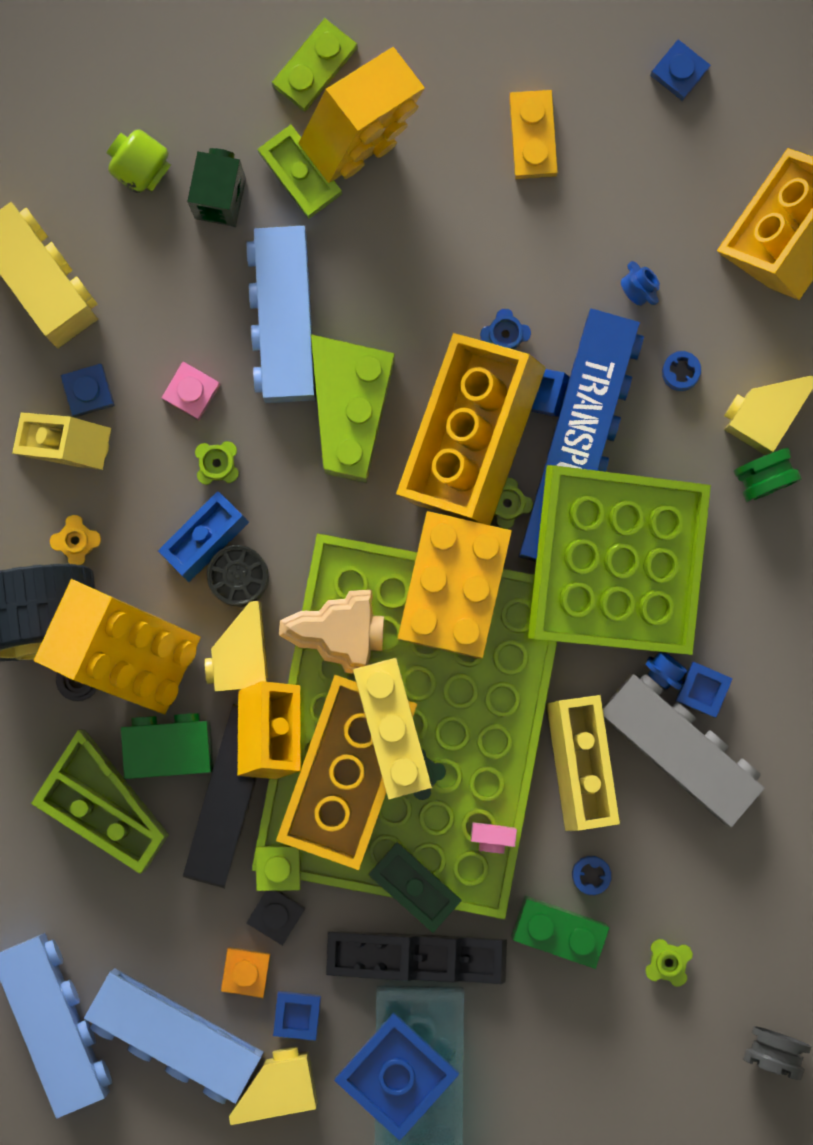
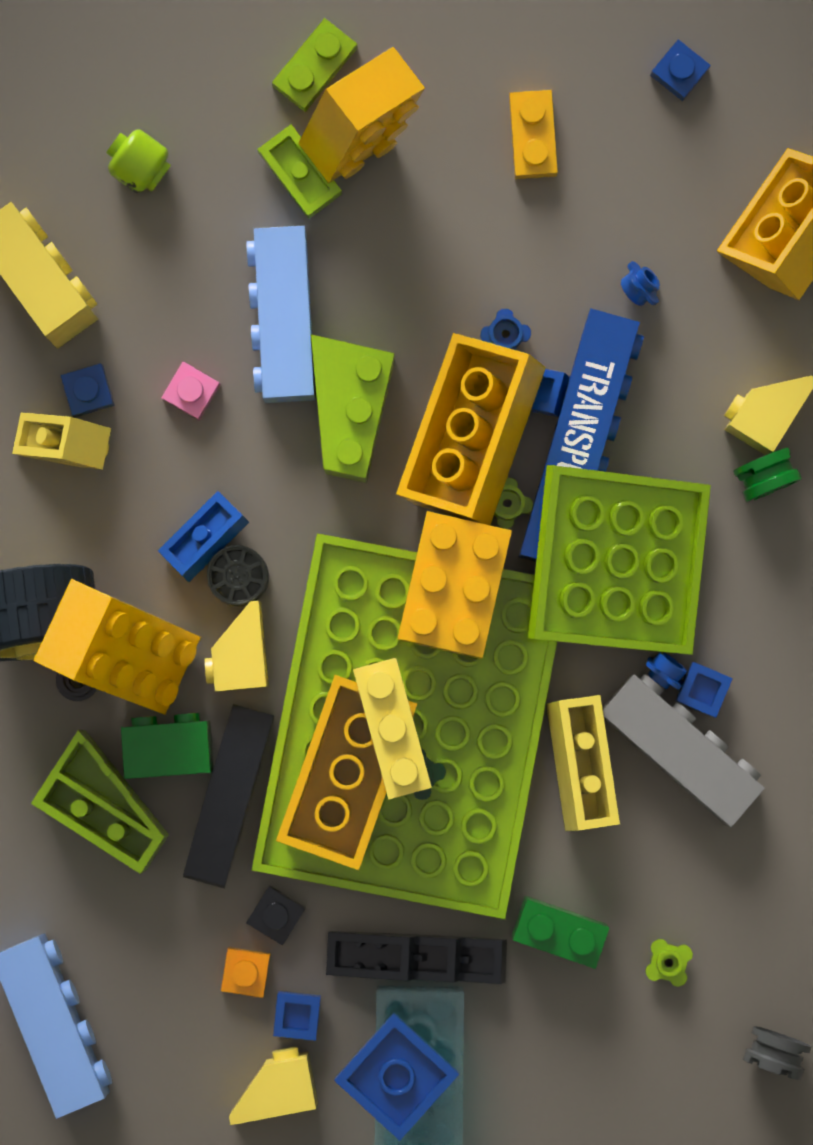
(87, 540): yellow plate -> none
(173, 1036): light blue brick -> none
(206, 456): lime plate -> none
(216, 187): dark green brick -> none
(268, 730): yellow brick -> none
(278, 868): lime plate -> none
(340, 631): tan rock -> none
(415, 887): dark green plate -> none
(493, 837): bright pink plate -> none
(594, 862): blue bush -> none
(692, 364): blue bush -> none

